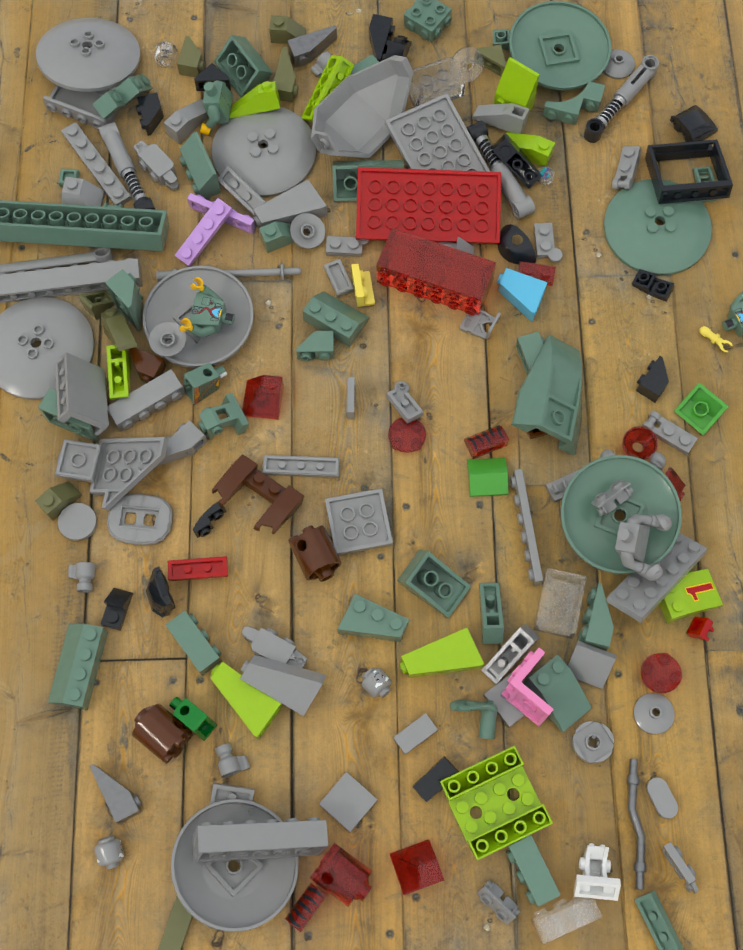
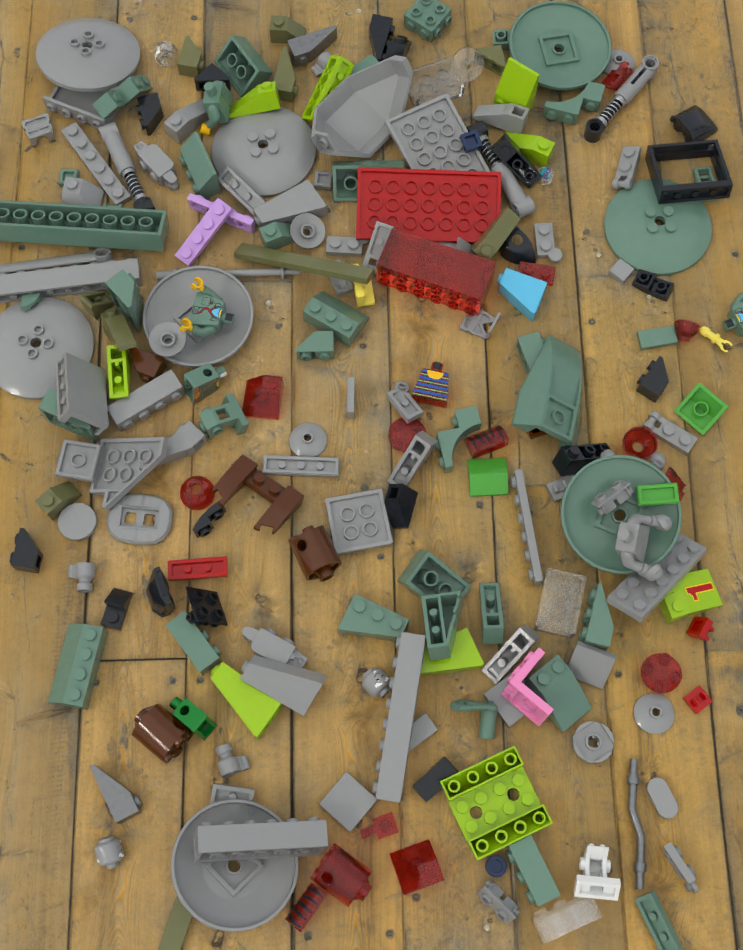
(26, 555): none -> black slope
(29, 300): none -> sand green tile
(38, 127): none -> light grey piece
(198, 501): none -> clear red piece
(205, 608): none -> black hinge
(304, 263): none -> olive tile
(310, 448): none -> light grey dish
(323, 180): none -> light grey tile
(377, 243): none -> light grey plate
(383, 827): none -> clear red plate
(400, 505): none -> black slope
(400, 717): none -> light grey brick
(413, 458): none -> light grey slope
(432, 386): none -> torso
(441, 622): none -> sand green wedge
(464, 422): none -> sand green arch
(471, 141): none -> dark blue tile
(495, 234): none -> olive slope
(495, 866): none -> dark blue tile
(573, 458): none -> black slope
(617, 77): none -> clear red plate
(621, 271): none -> light grey tile
(657, 337): none -> sand green tile
(657, 494): none -> bright green tile
(686, 329): none -> clear red brick
(697, 699): none -> red tile

